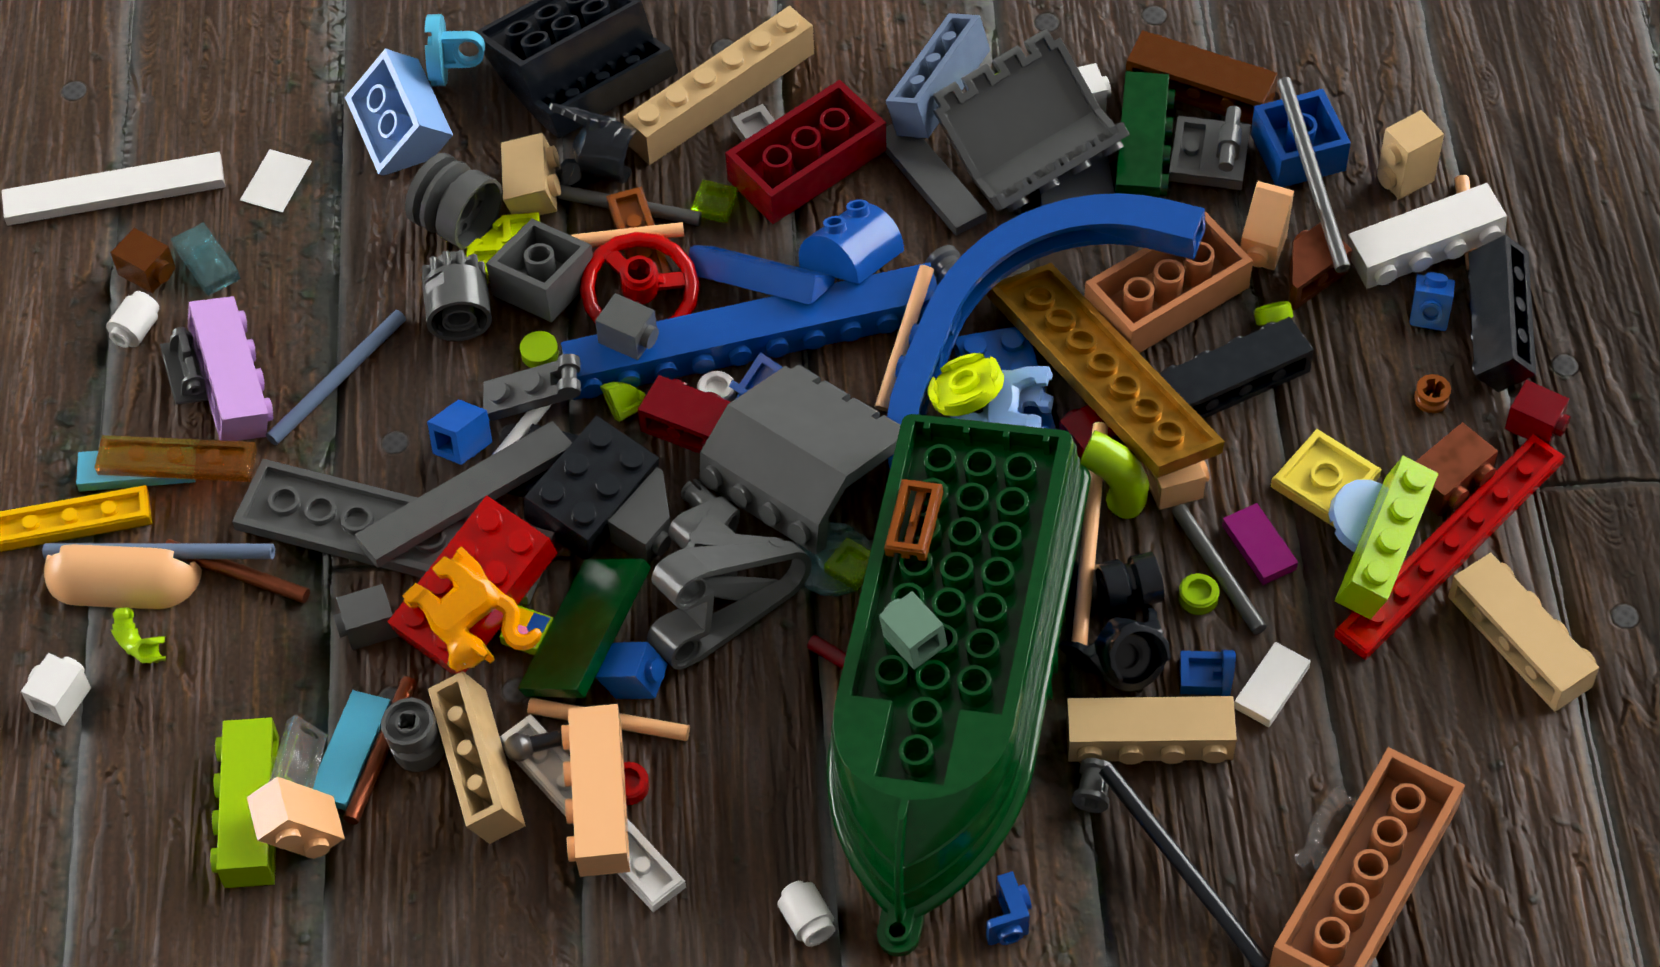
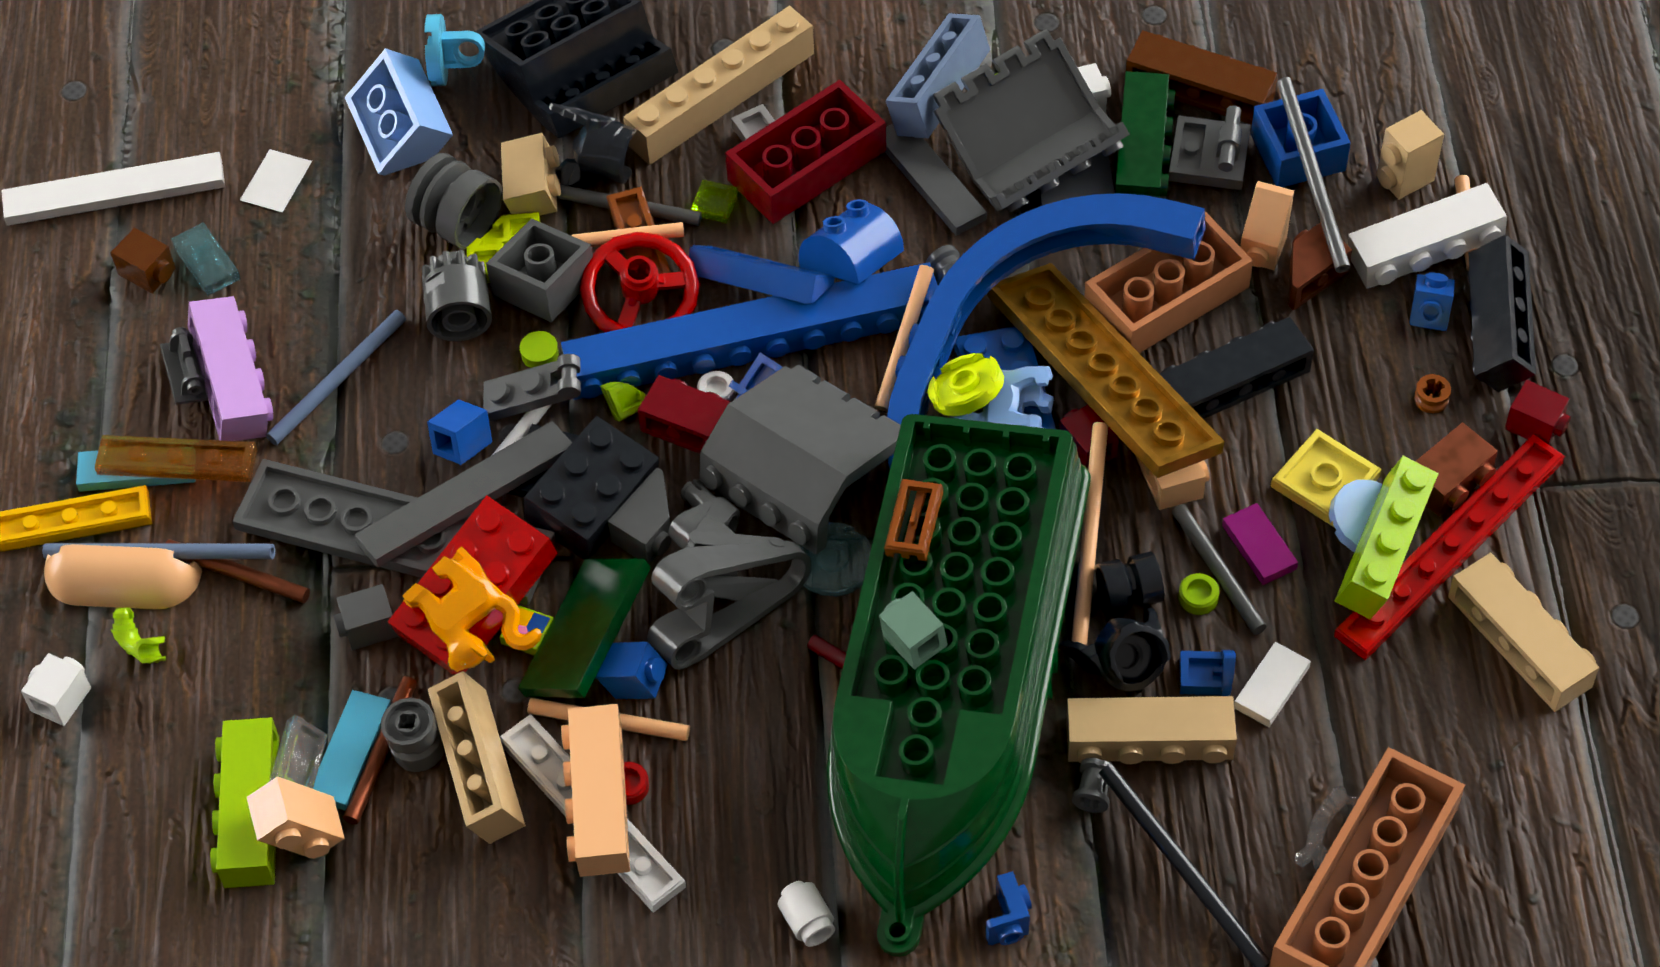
(133, 320): white brick -> none
(521, 746): piece -> none
(627, 326): dark grey brick -> none
(848, 564): clear neon green tile -> none
(1120, 471): lime cylinder -> none
(1273, 312): lime tile -> none

